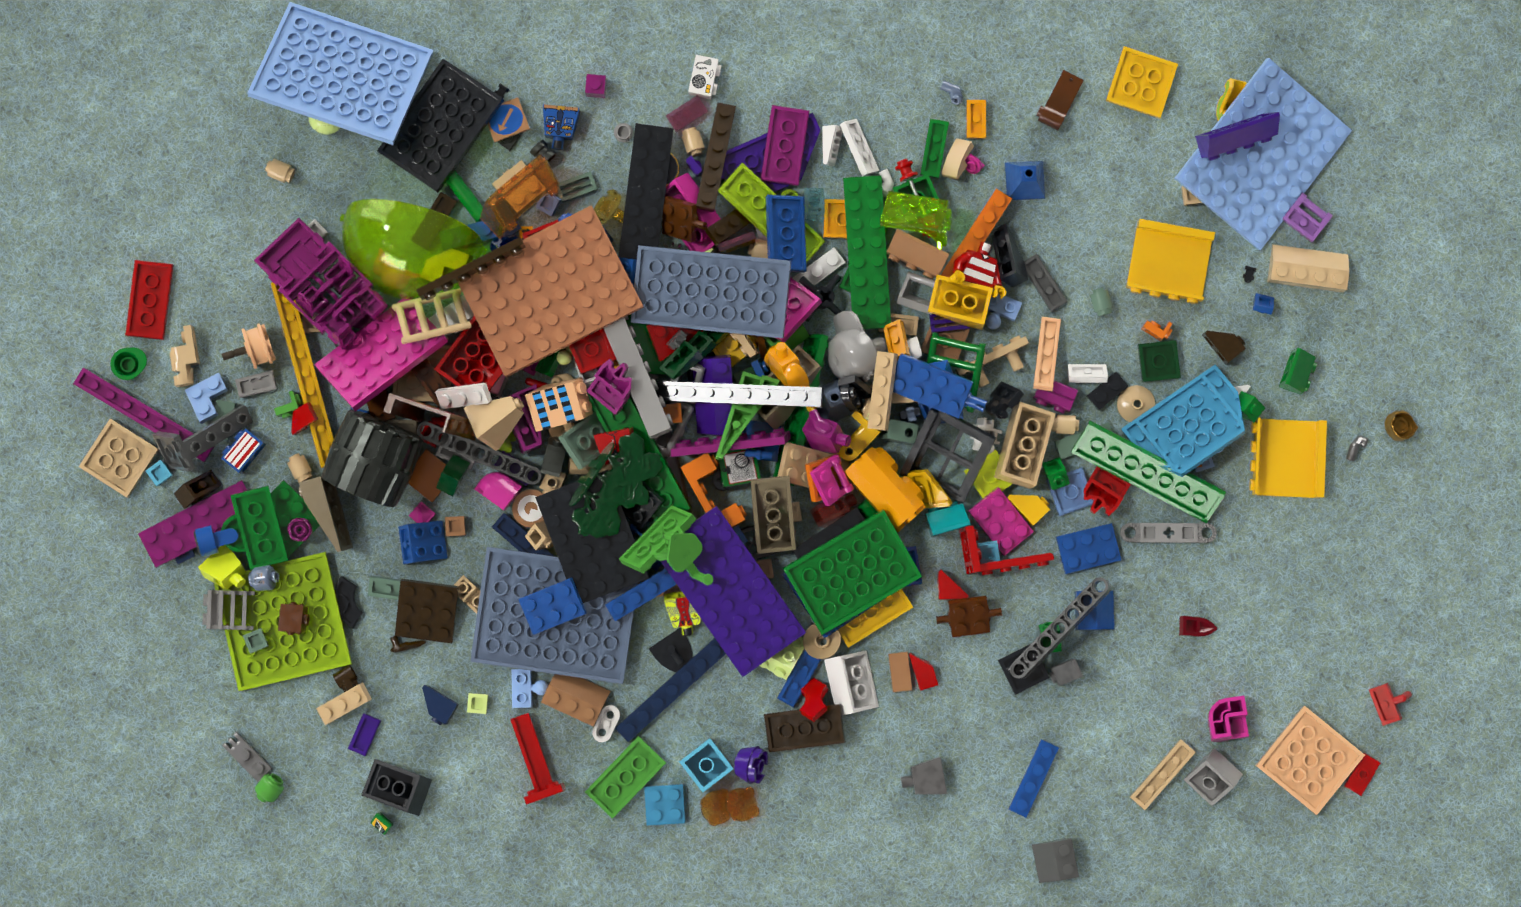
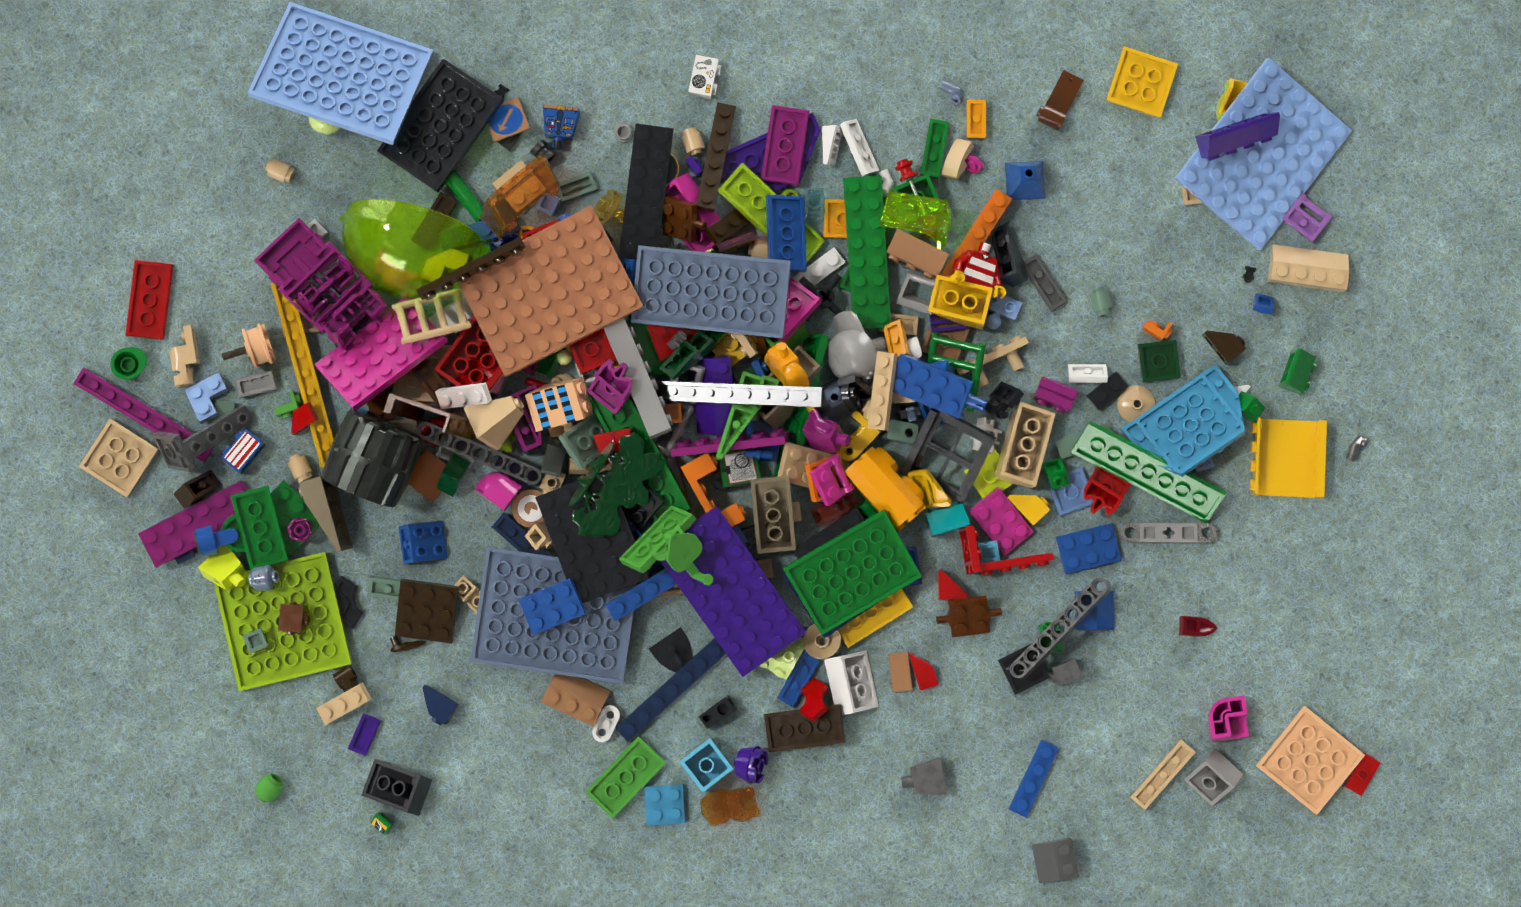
(159, 473): medium azure plate -> none
(214, 614): light grey plate -> none
(247, 757): flat silver hinge -> none
(422, 513): dark pink tile -> none
(455, 526): medium nougat plate -> none
(477, 703): yellowish green plate -> none
(523, 688): light blue plate -> none
(534, 760): red bracket -> none
(595, 86): magenta brick -> none
(681, 612): torso -> none
(686, 113): clear pink plate -> none
(717, 712): none -> black leg
(1046, 353): light nougat tile -> none
(1065, 424): tan brick -> none
(1169, 261): yellow panel -> none
(1387, 704): red plate -> none
(1400, 425): pearl gold hair -> none

